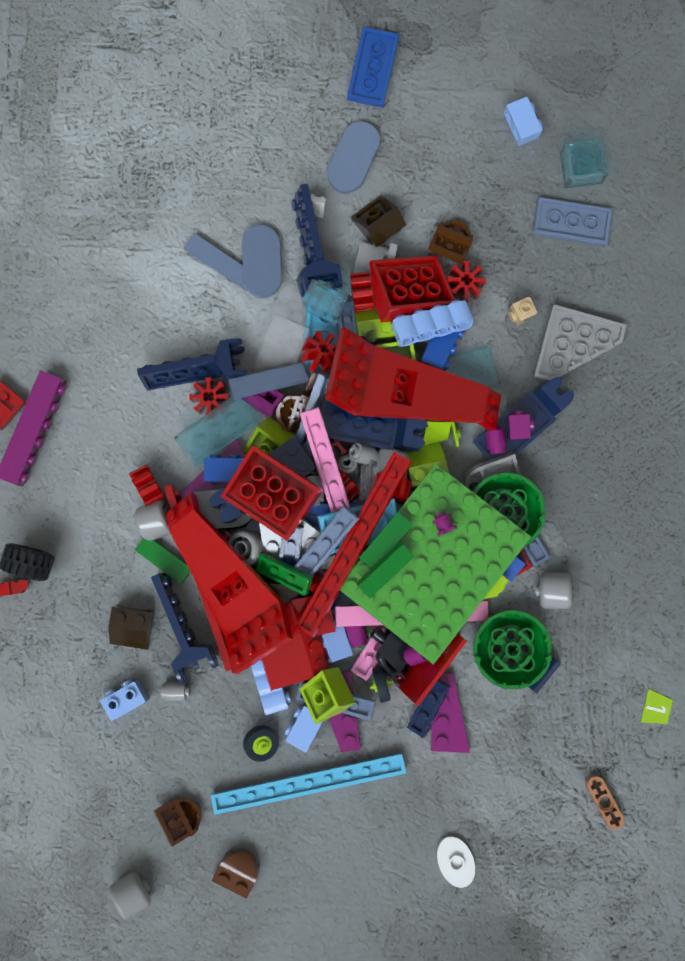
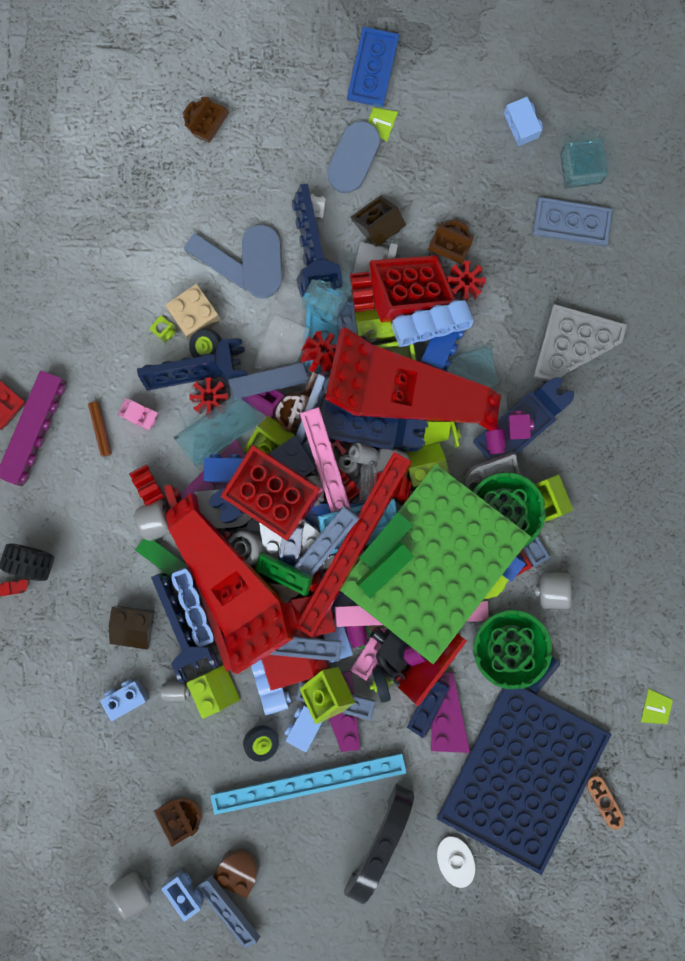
(99, 428): none -> dark orange axle
(137, 414): none -> bright pink brick
(168, 333): none -> lime bracket
(183, 895): none -> light blue brick
(191, 602): none -> light blue brick
(192, 311): none -> tan brick
(204, 118): none -> reddish brown slope
(204, 342): none -> black wheel
(213, 691): none -> lime slope
(228, 911): none -> sand blue plate
(311, 648): none -> sand blue tile
(363, 884): none -> black arch
(383, 121): none -> lime sticker
(443, 523): magenta brick -> none
(522, 310): tan bracket -> none
(524, 777): none -> dark blue tile
(555, 497): none -> lime slope

